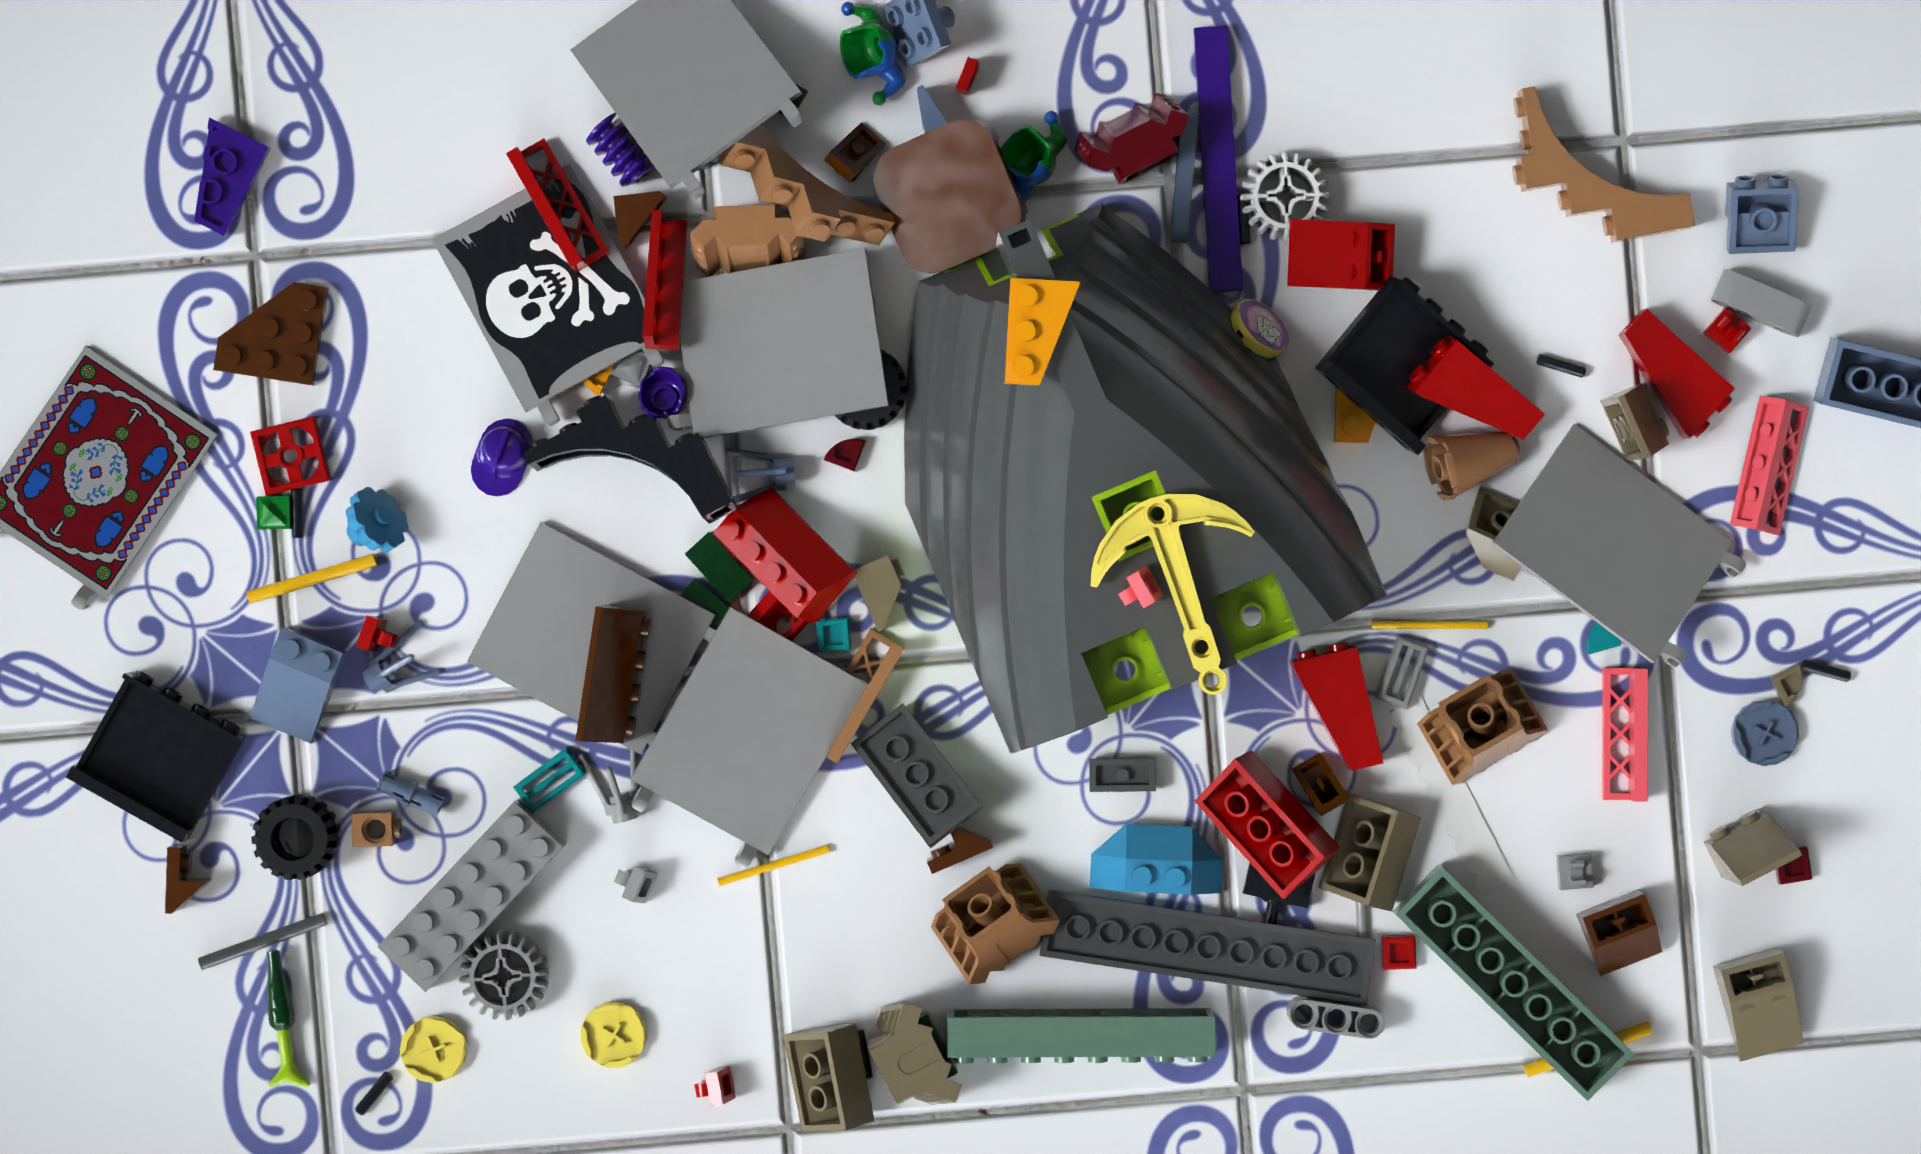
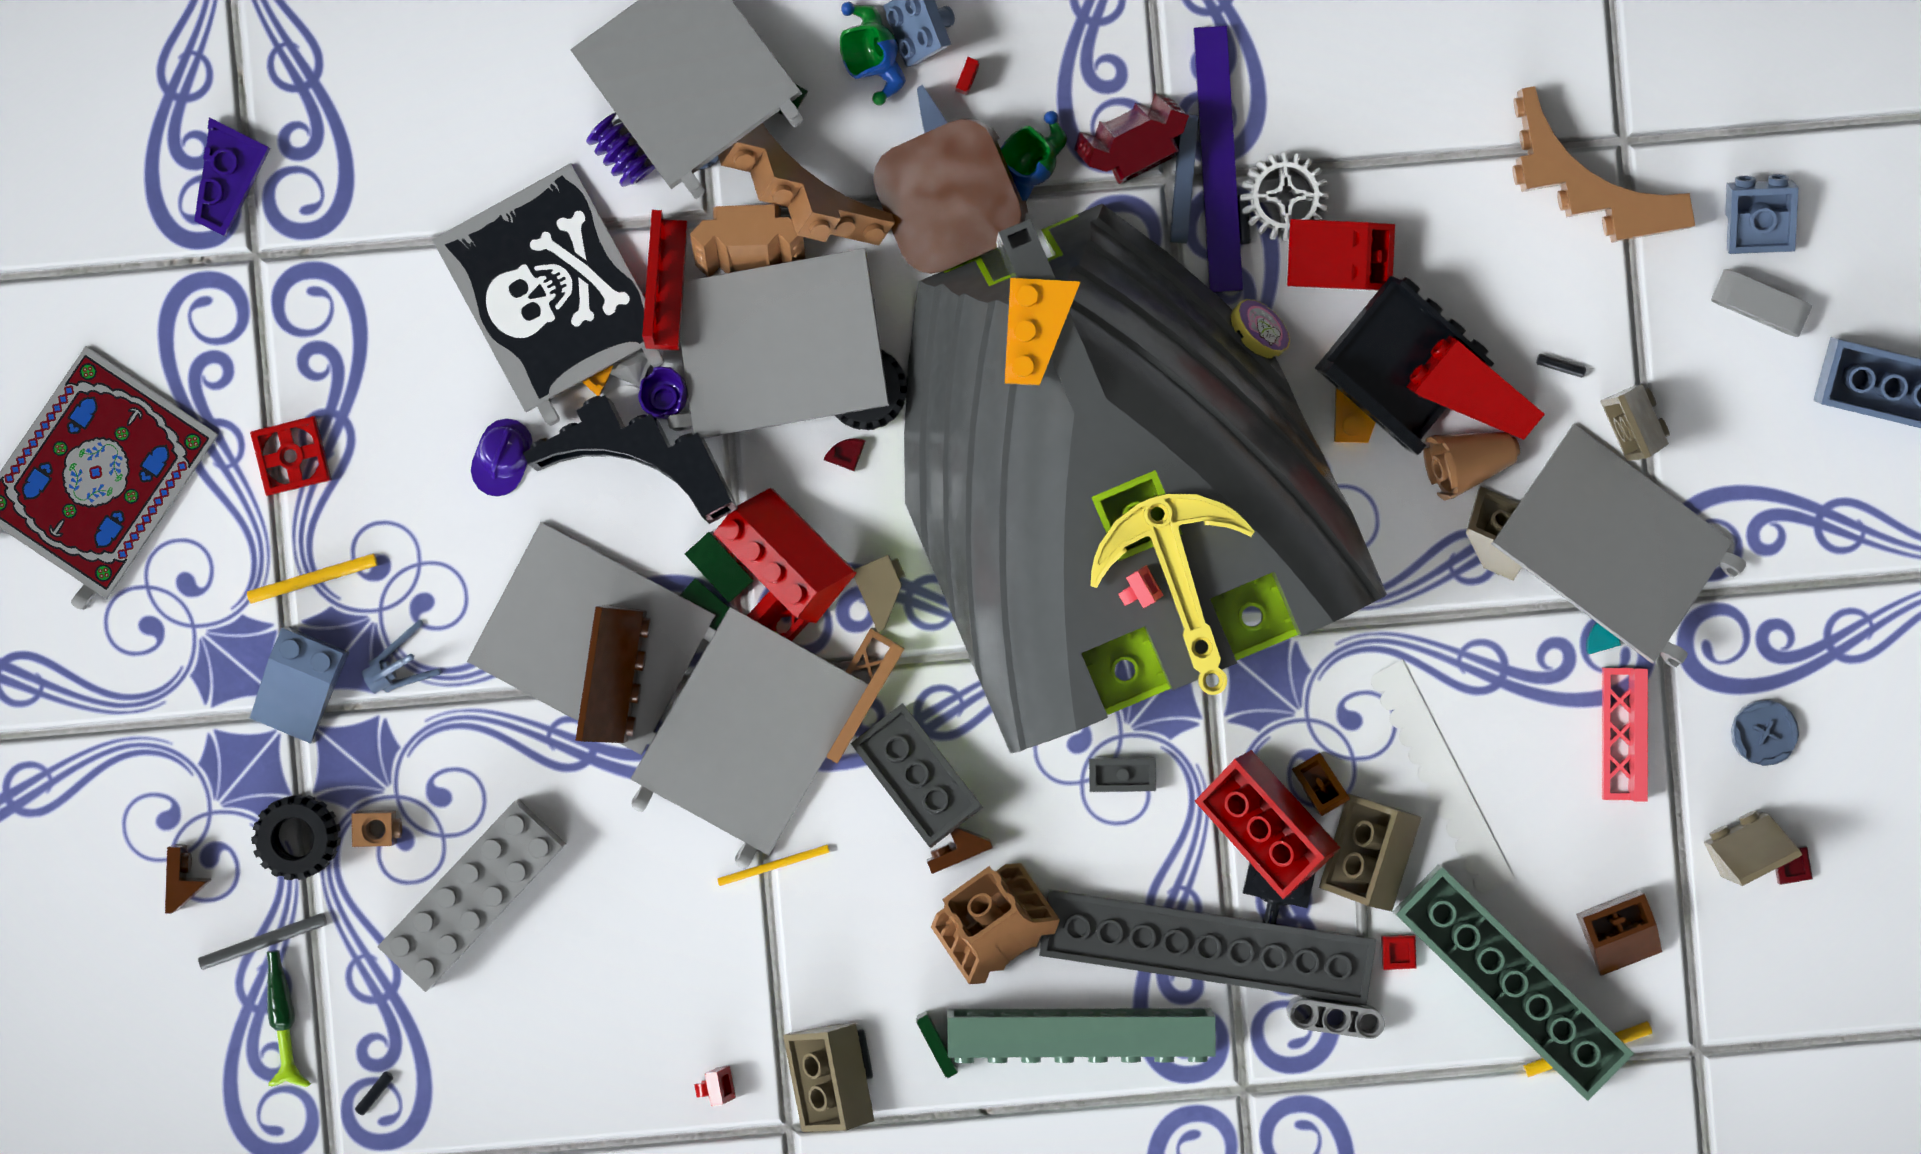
(157, 756): black panel -> none
(273, 512): green tile -> none
(277, 338): reddish brown plate -> none
(297, 513): black piece -> none
(374, 634): red tile -> none
(376, 520): dark azure plant -> none
(410, 793): sand blue pin -> none
(433, 1049): light yellow tile -> none
(504, 989): light grey gear -> none
(546, 209): red fence -> none
(572, 763): teal tile -> none
(613, 1034): light yellow tile -> none
(620, 803): light grey plant -> none
(634, 213): reddish brown slope -> none
(636, 883): light grey tile -> none
(778, 471): sand blue plant -> none
(833, 635): teal tile -> none
(855, 152): reddish brown slope -> none
(911, 1057): dark tan slope -> none
(1157, 861): dark azure wedge -> none
(1341, 701): red slope -> none
(1392, 699): light grey tile -> none
(1429, 624): yellow axle -> none
(1481, 725): medium nougat slope -> none
(1574, 871): light grey tile -> none
(1676, 374): red slope -> none
(1727, 330): red tile -> none
(1760, 1003): dark tan slope -> none
(1765, 464): coral fence -> none
(1788, 683): dark tan tile -> none
(1825, 670): black piece -> none

